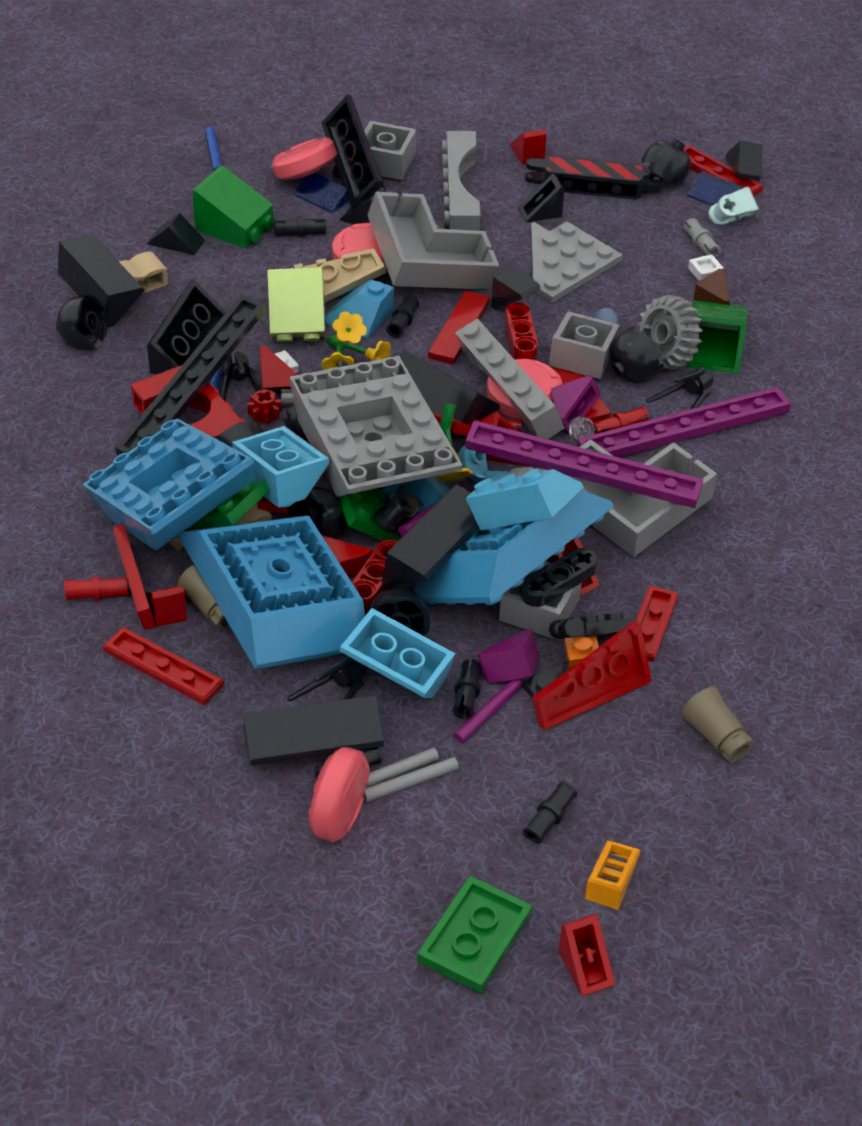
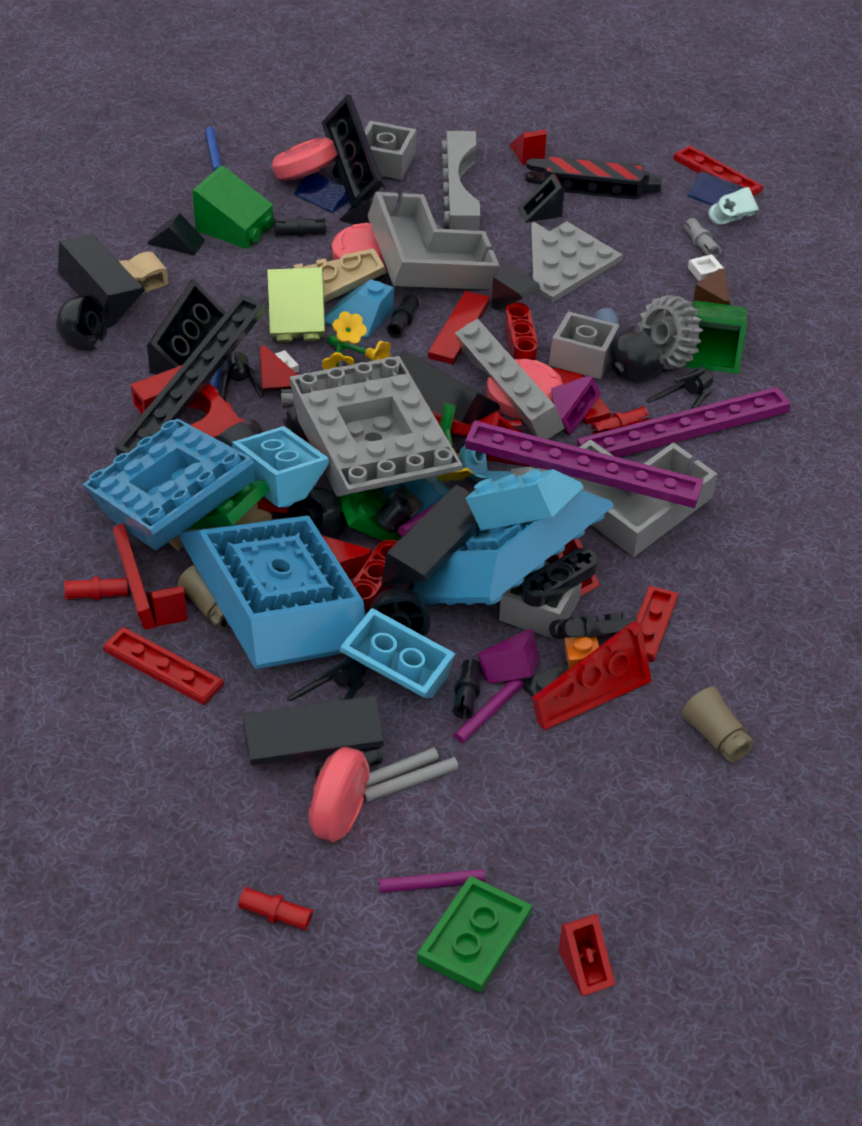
(264, 406): red gear -> none
(275, 908): none -> red pin
(429, 880): none -> magenta bar
(550, 812): black pin -> none
(581, 427): clear plate -> none
(609, 892): light orange slope -> none
(668, 160): black cylinder -> none
(746, 160): black slope -> none

